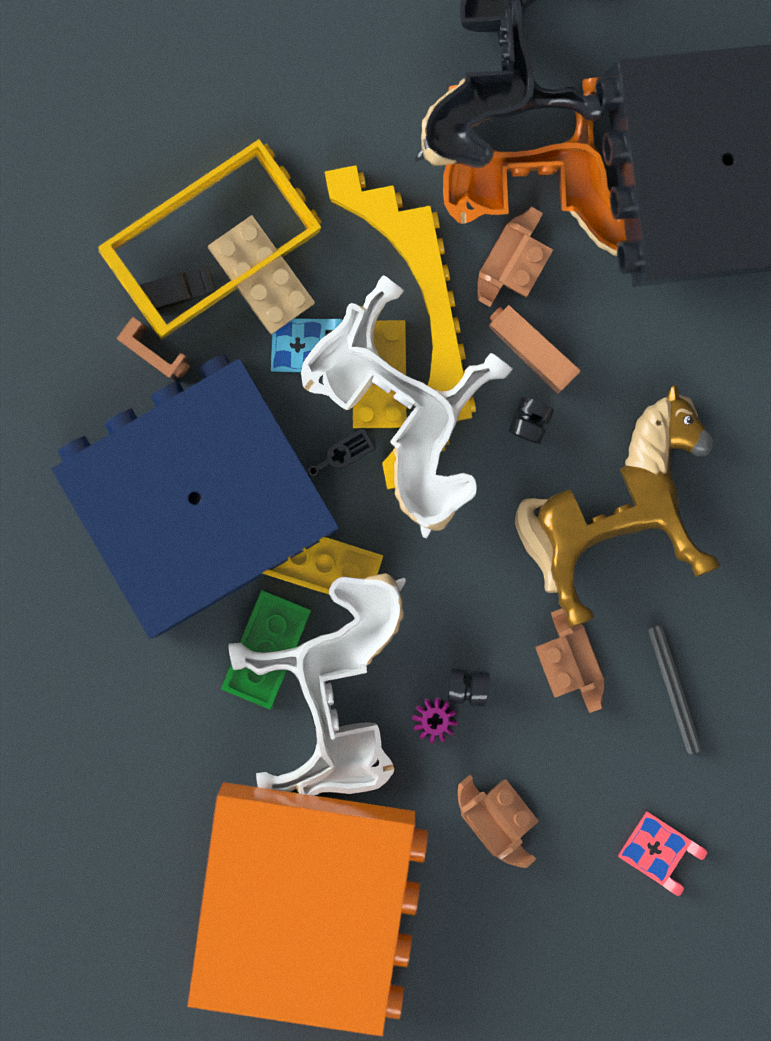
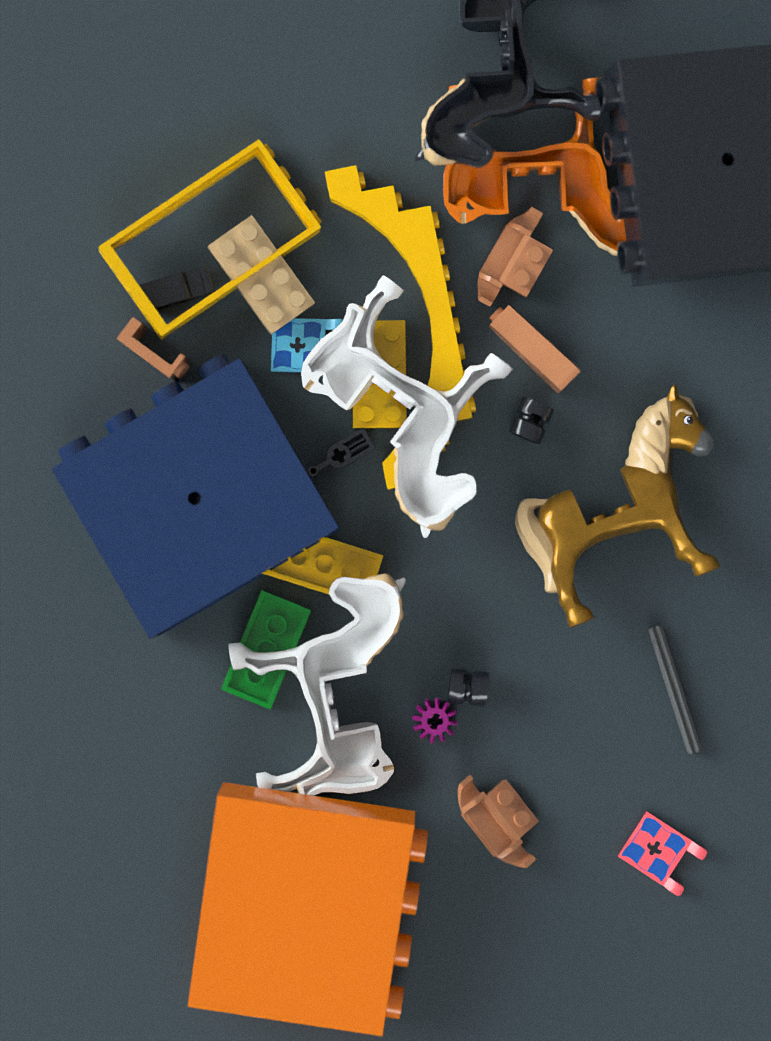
(572, 663): nougat plate -> none

